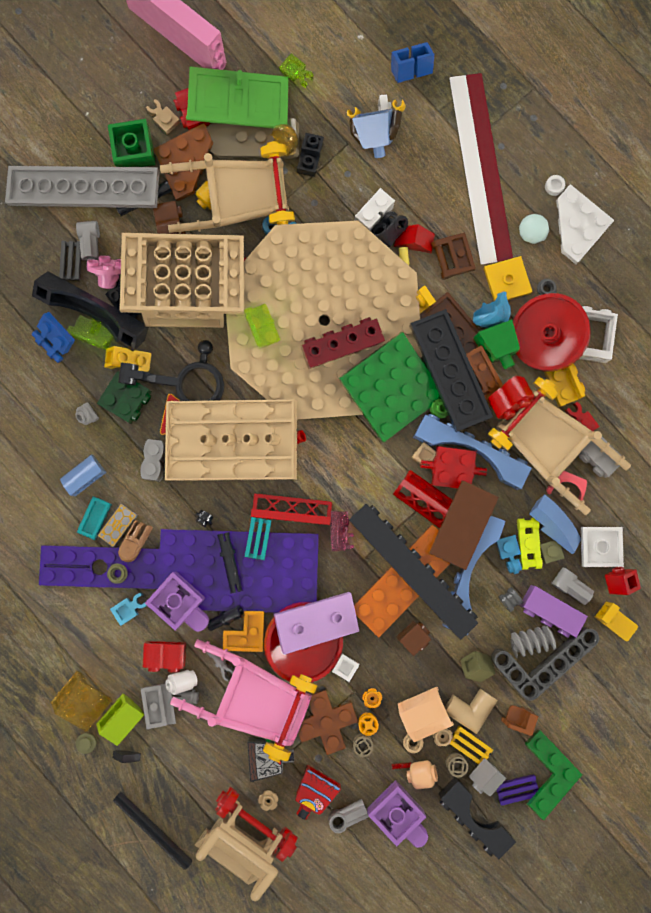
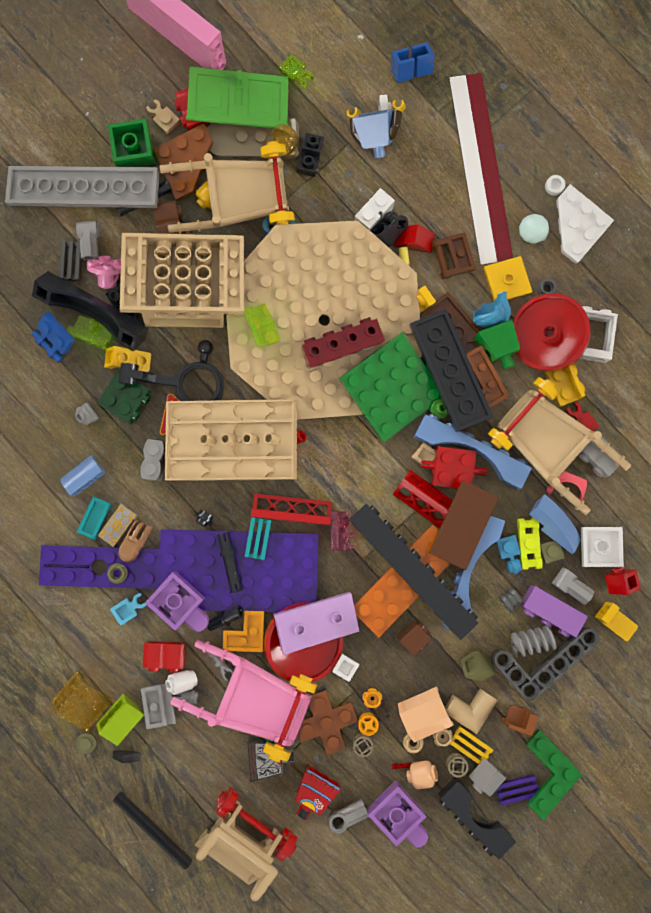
(263, 800): tan plate -> none
(511, 397): red brick -> none

